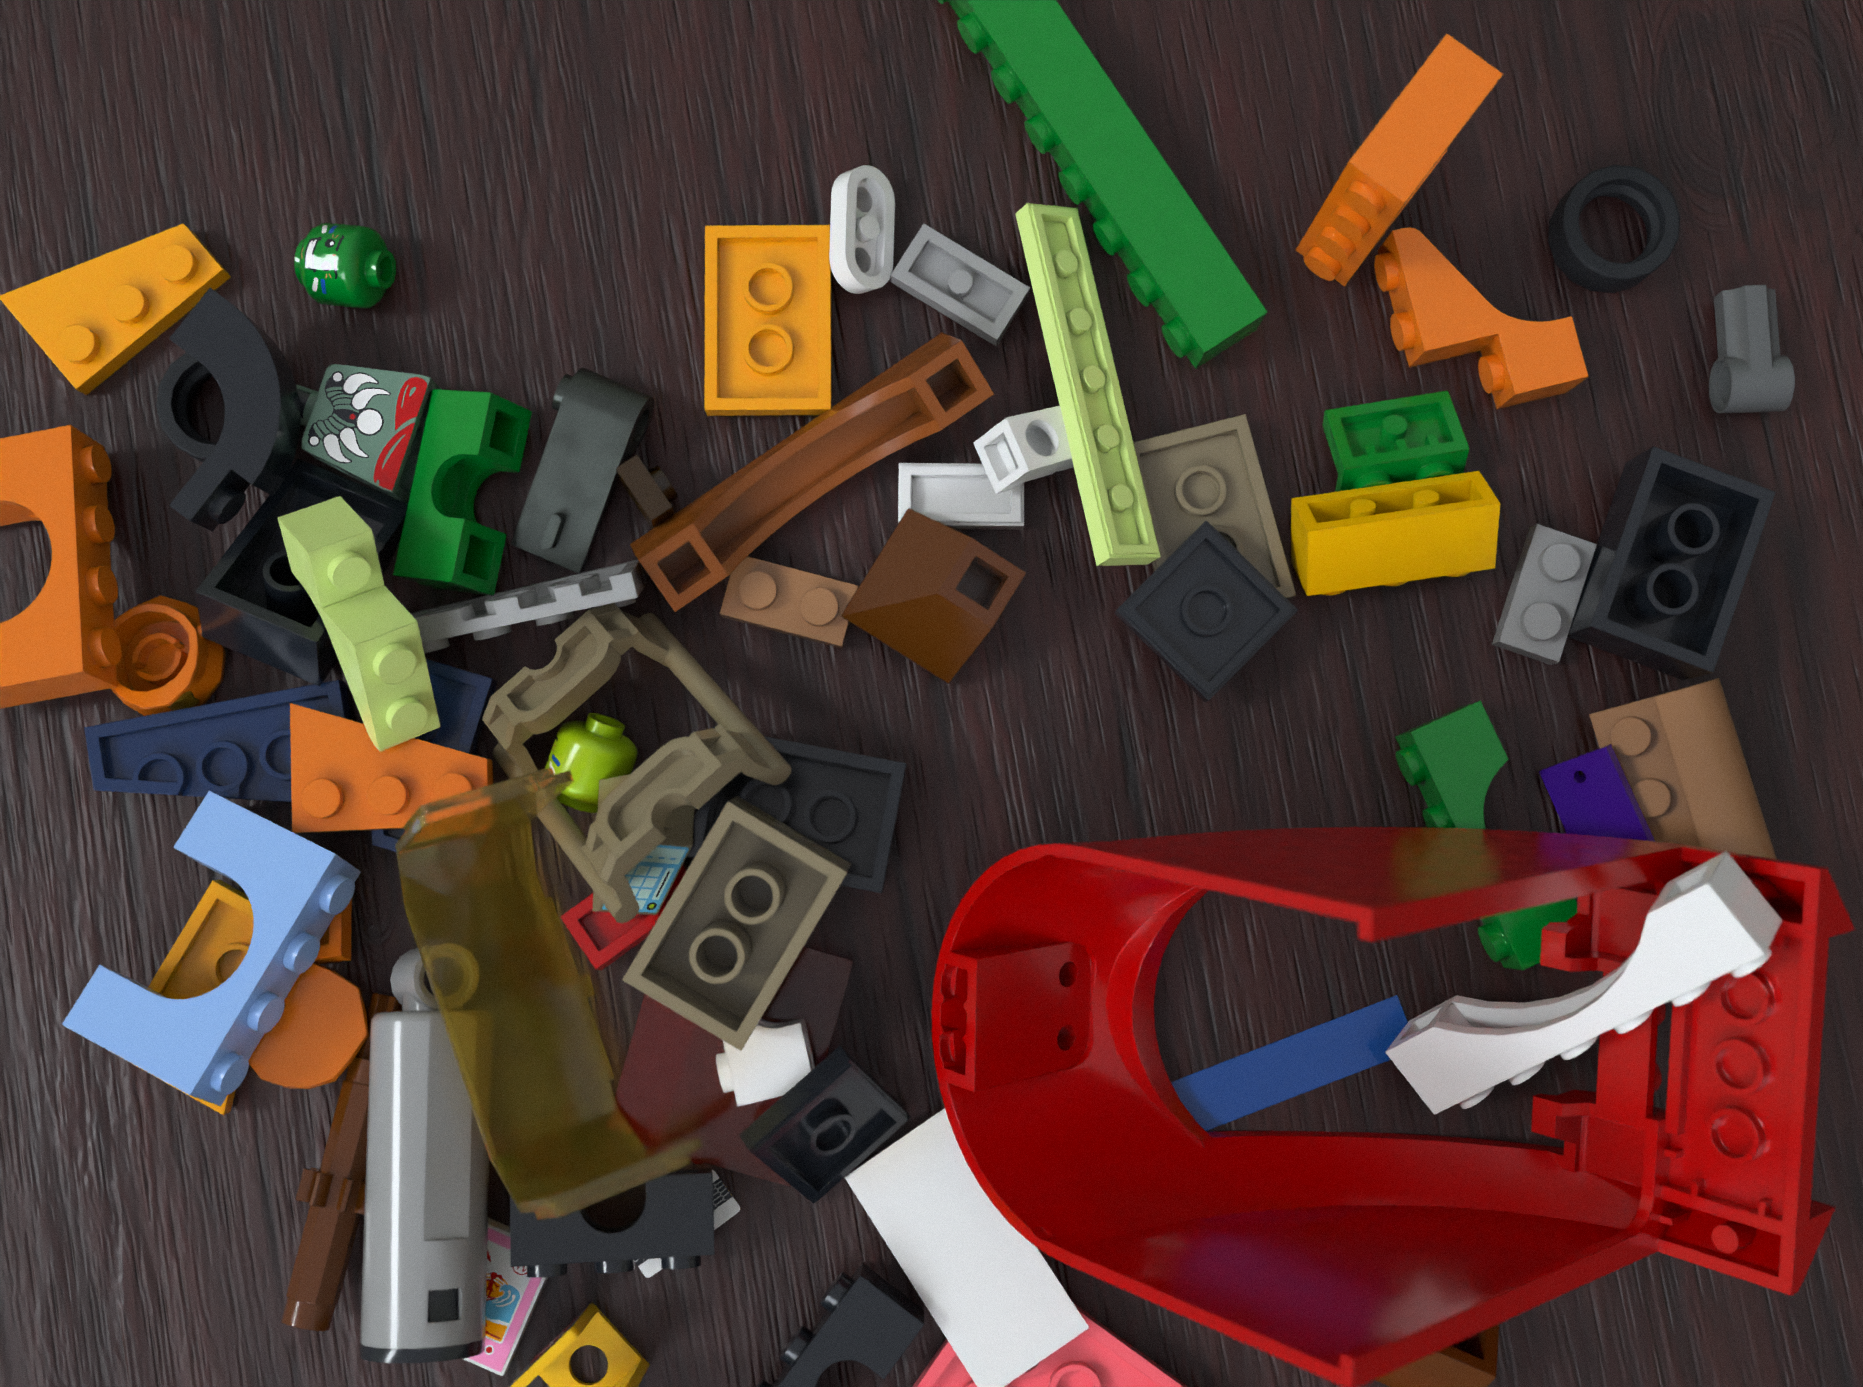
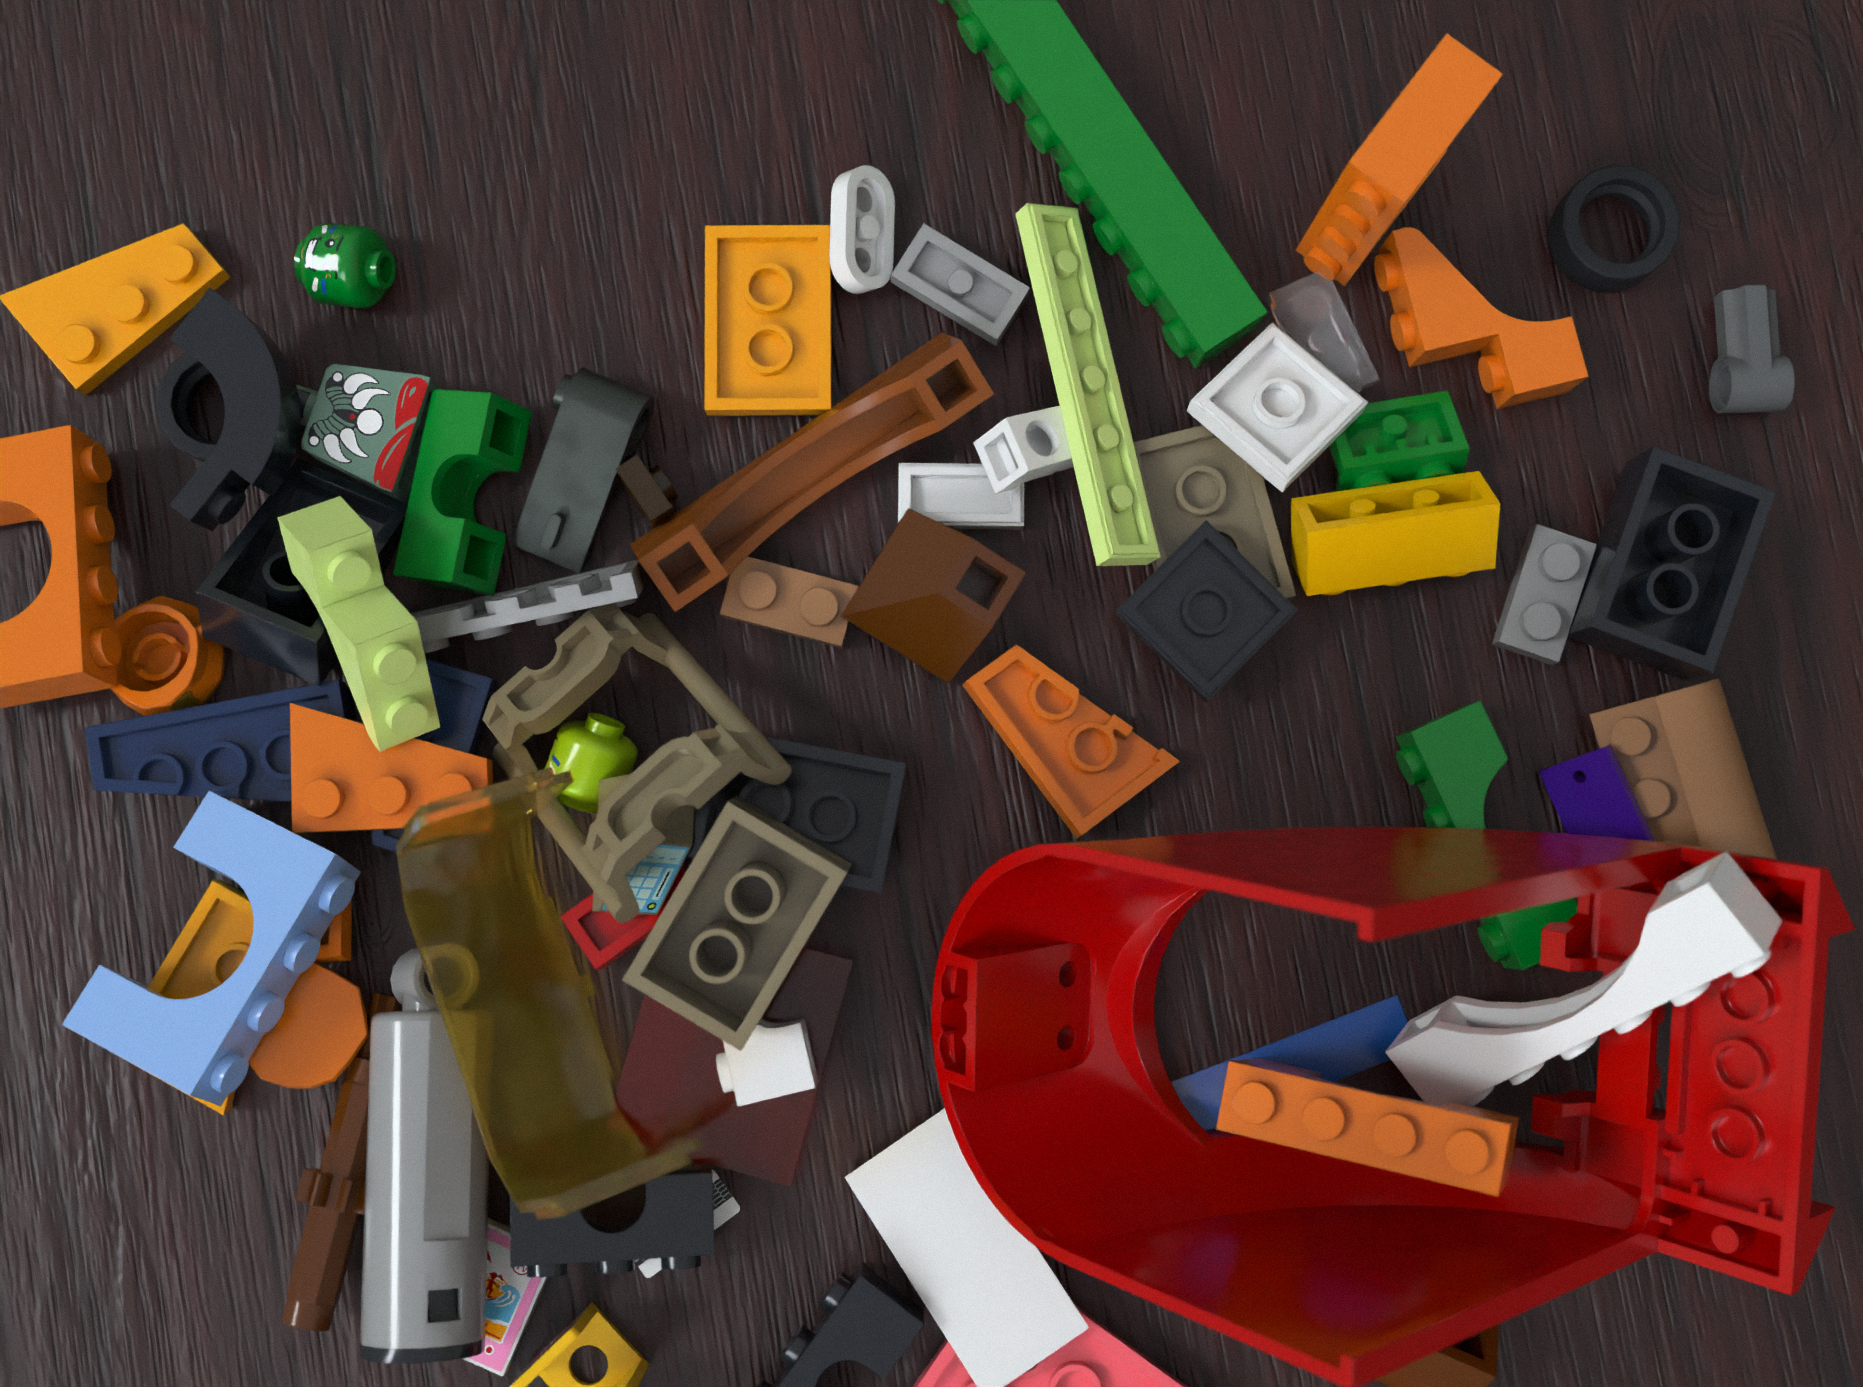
(825, 1125): black tile -> none
(1065, 742): none -> orange wing
(1277, 407): none -> white plate
(1319, 322): none -> clear plate
(1393, 1133): none -> orange arch

